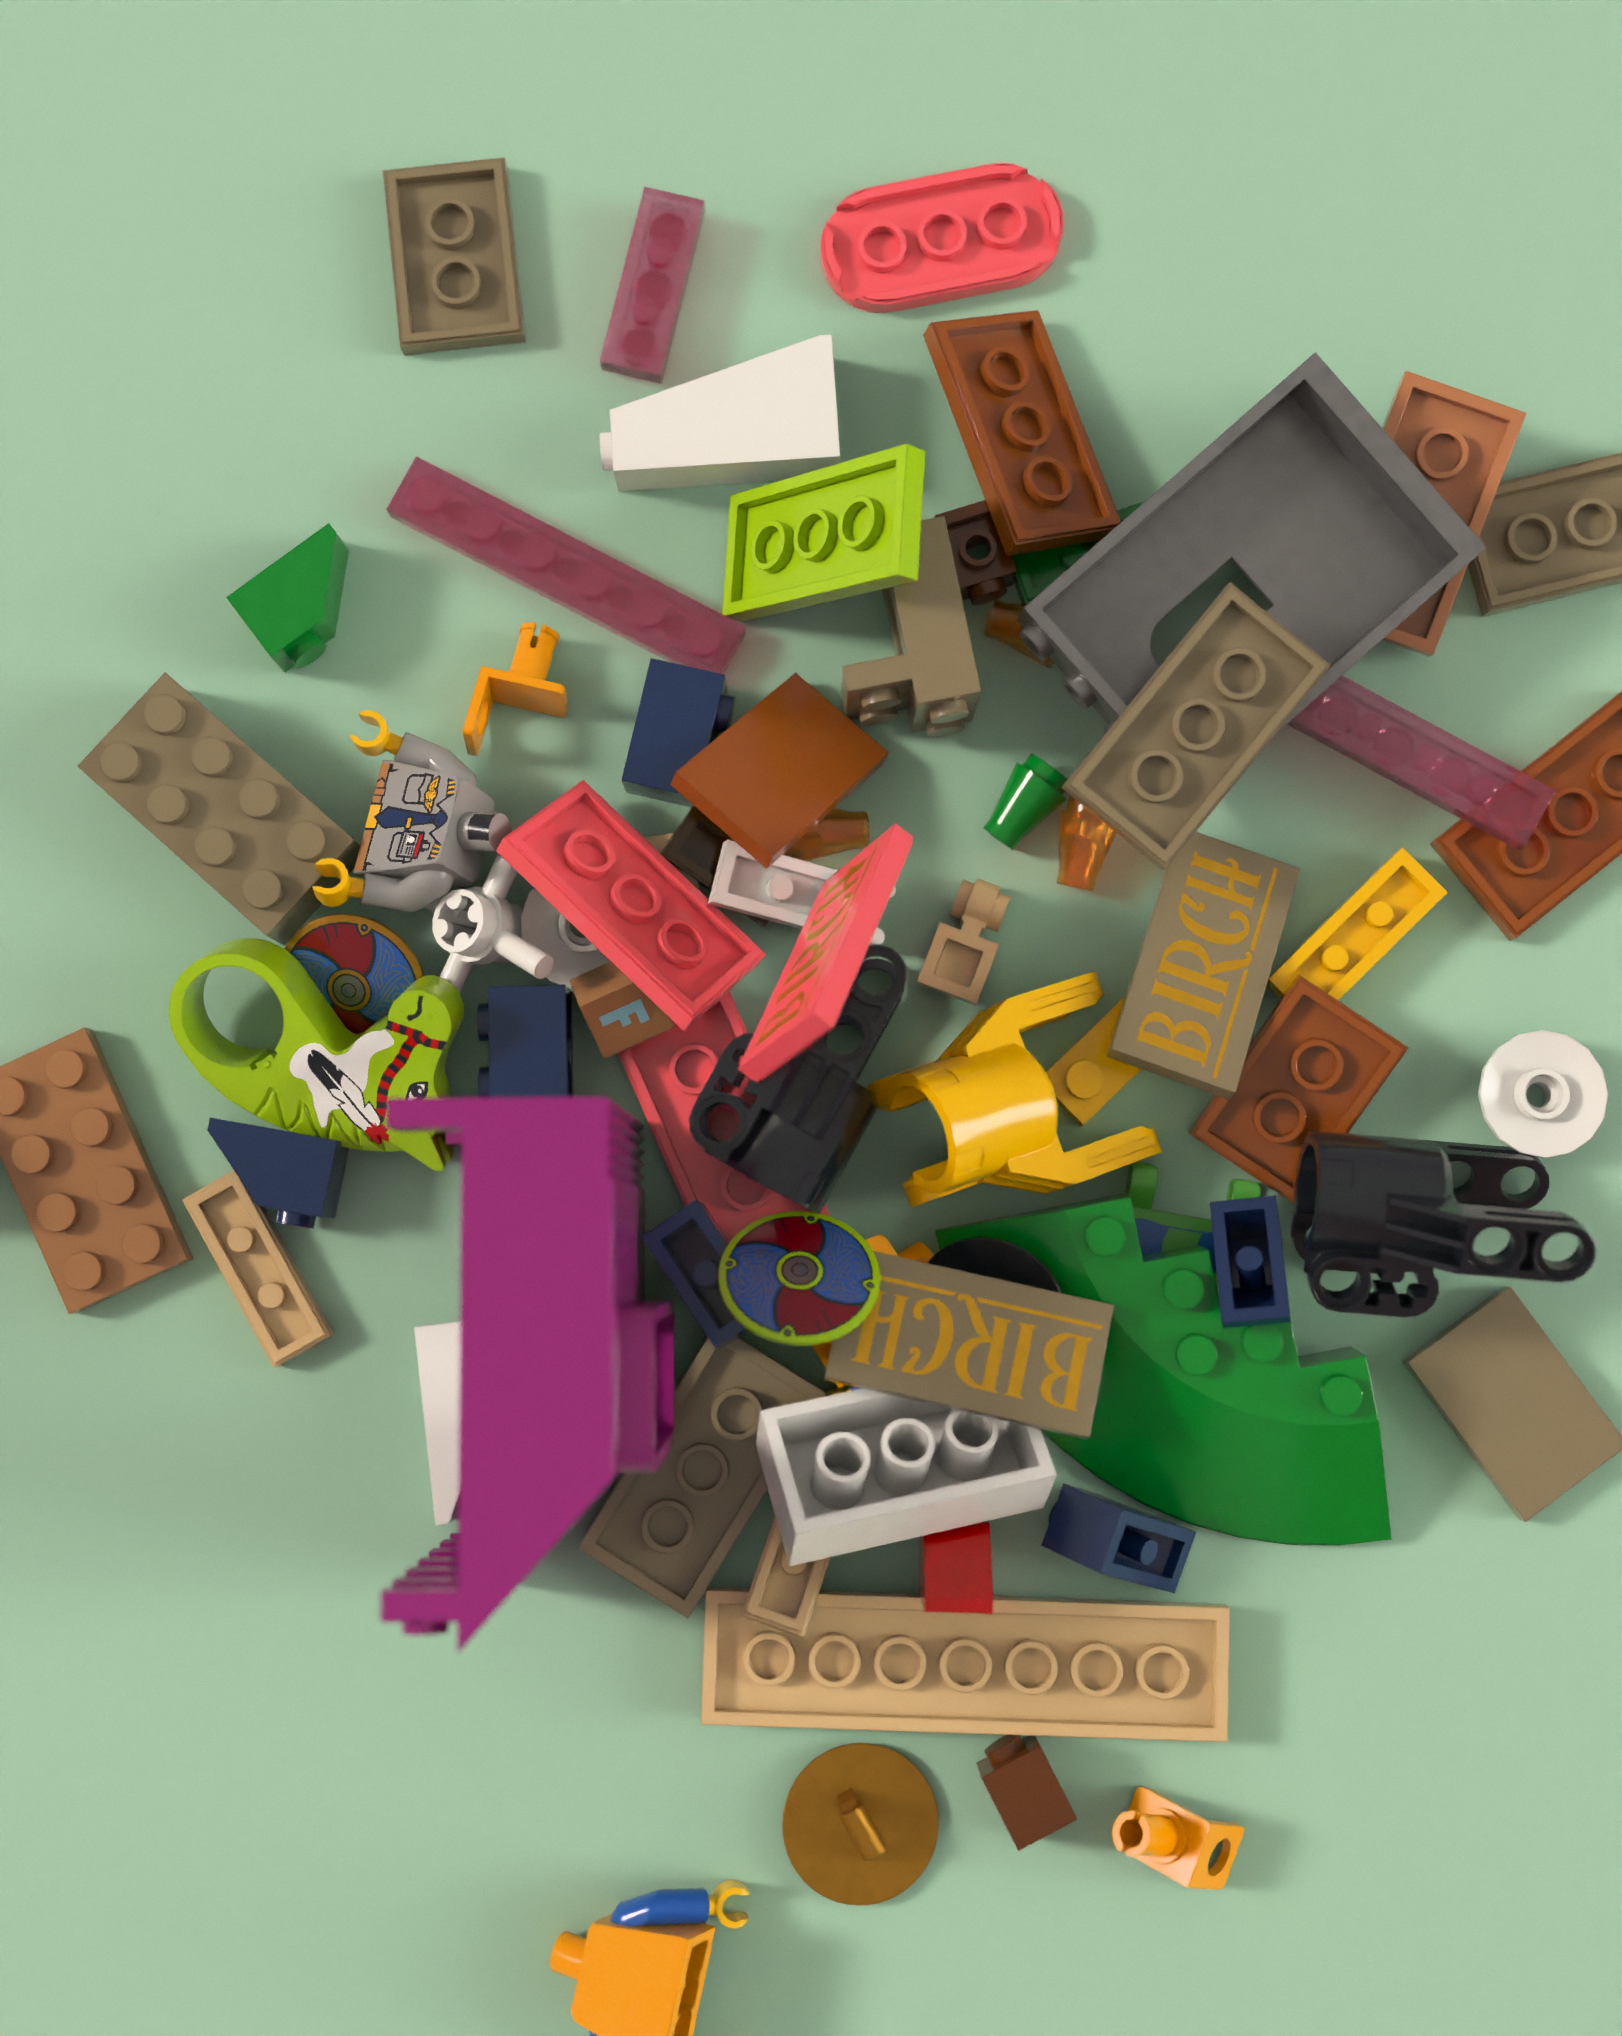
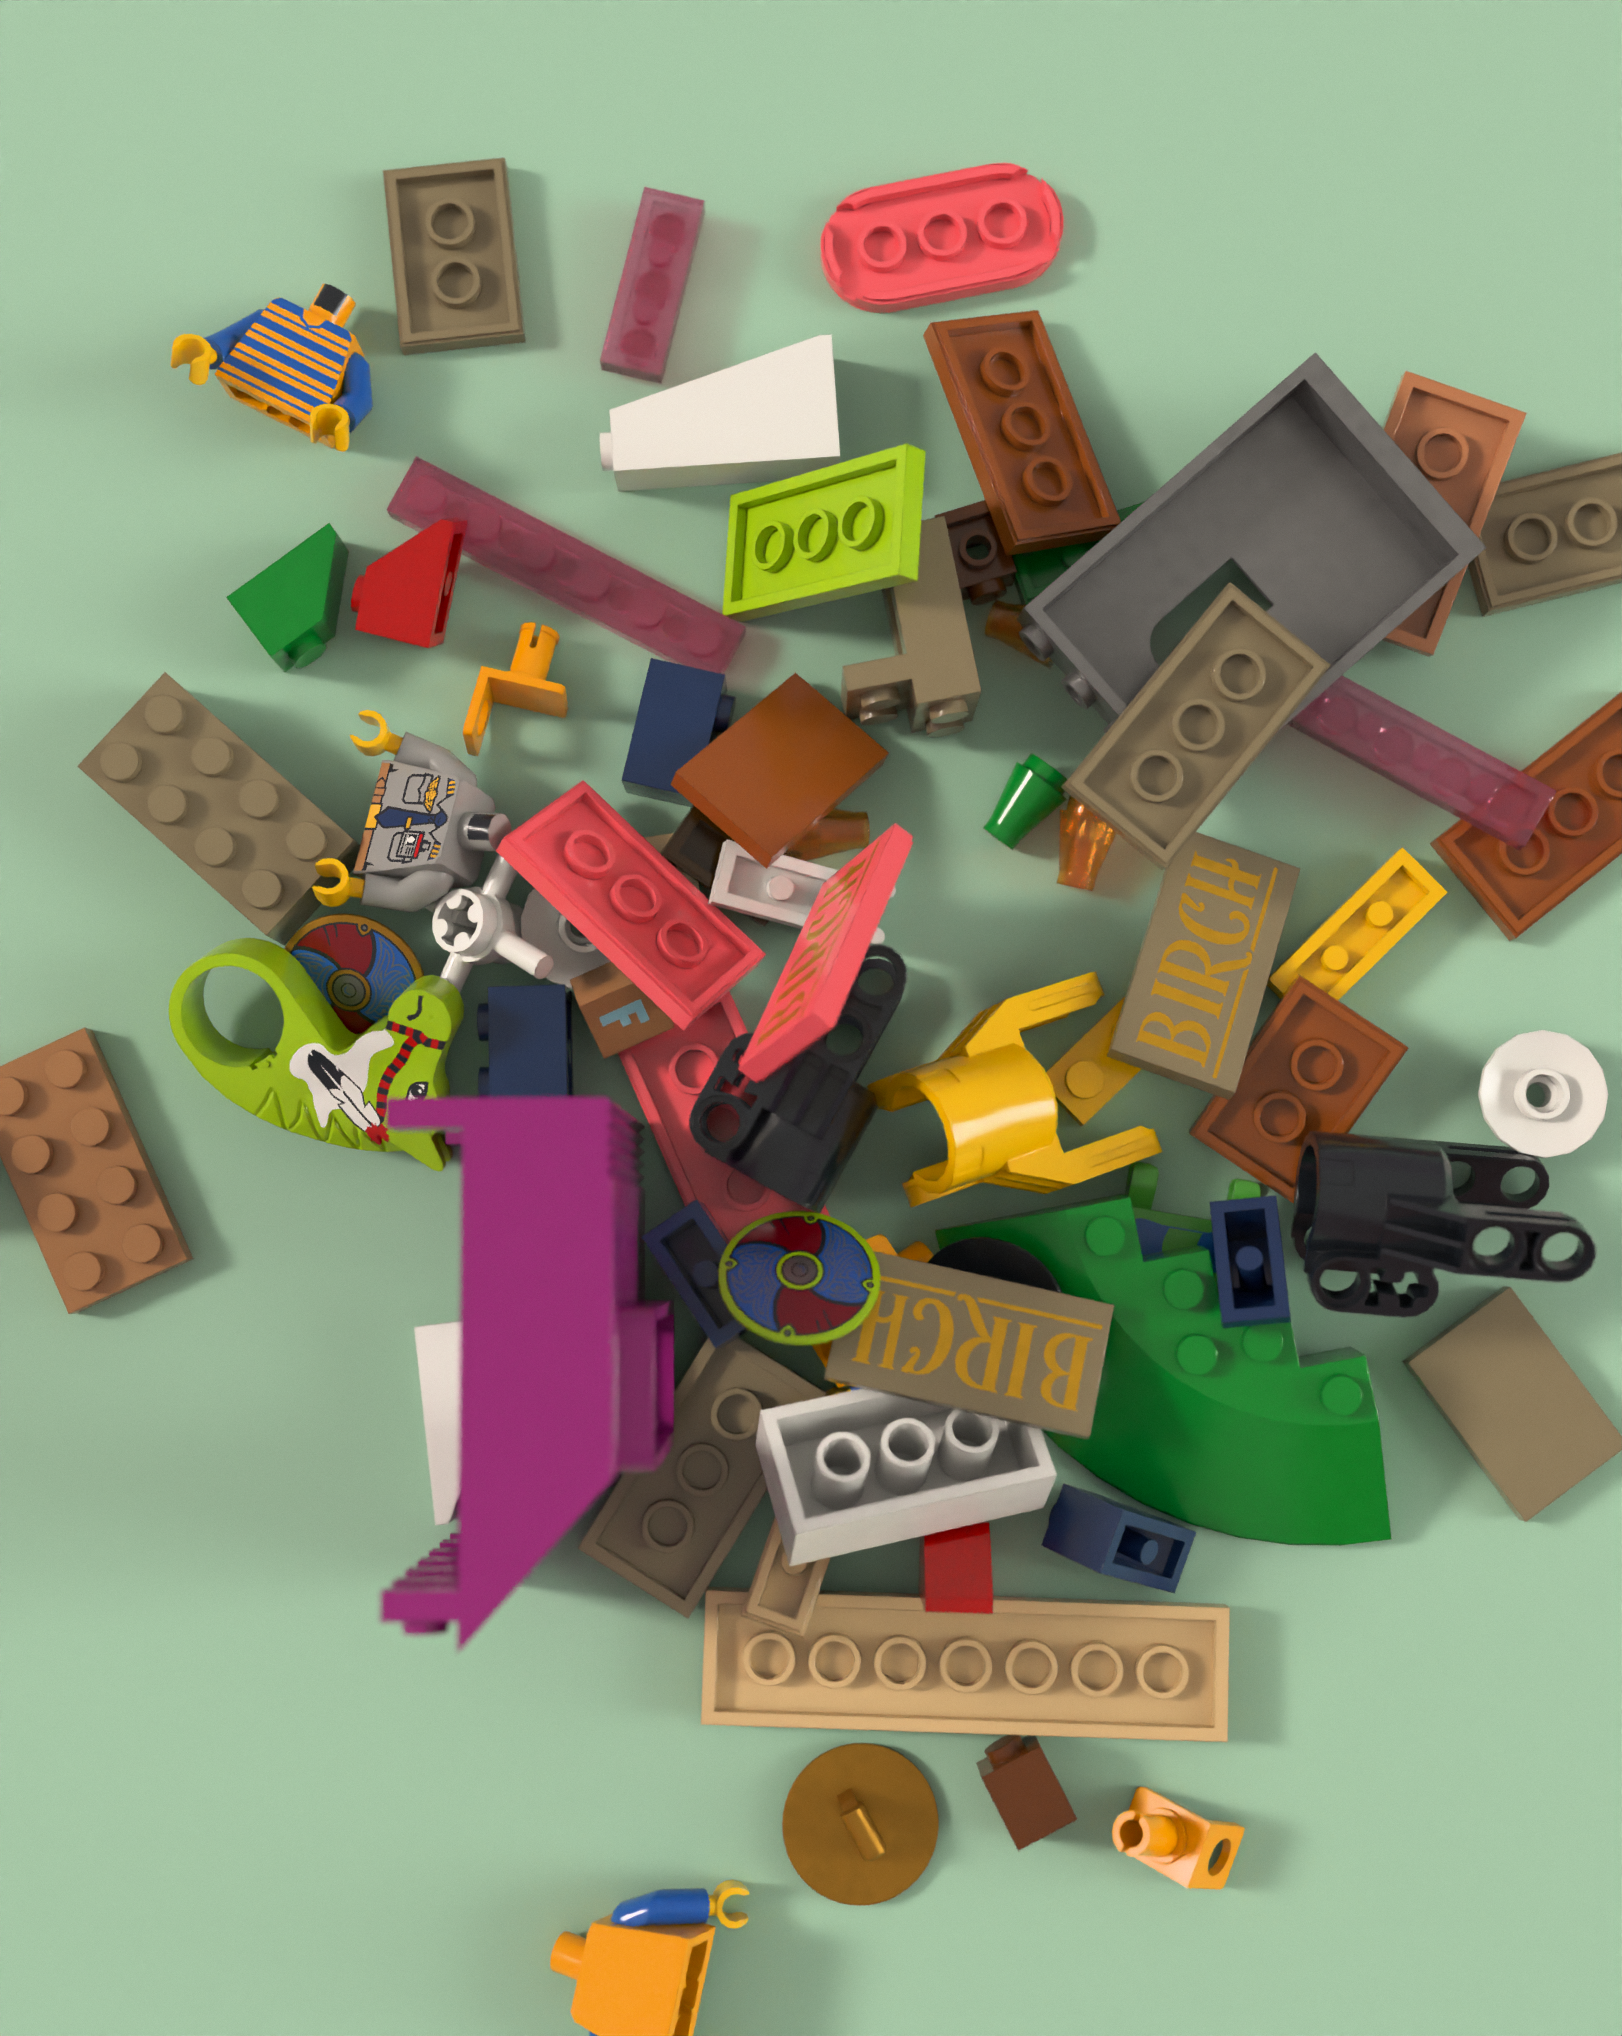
(258, 1269): tan tile -> none
(284, 1169): dark blue slope -> none
(290, 365): none -> torso
(412, 587): none -> red slope
(960, 958): tan plate -> none

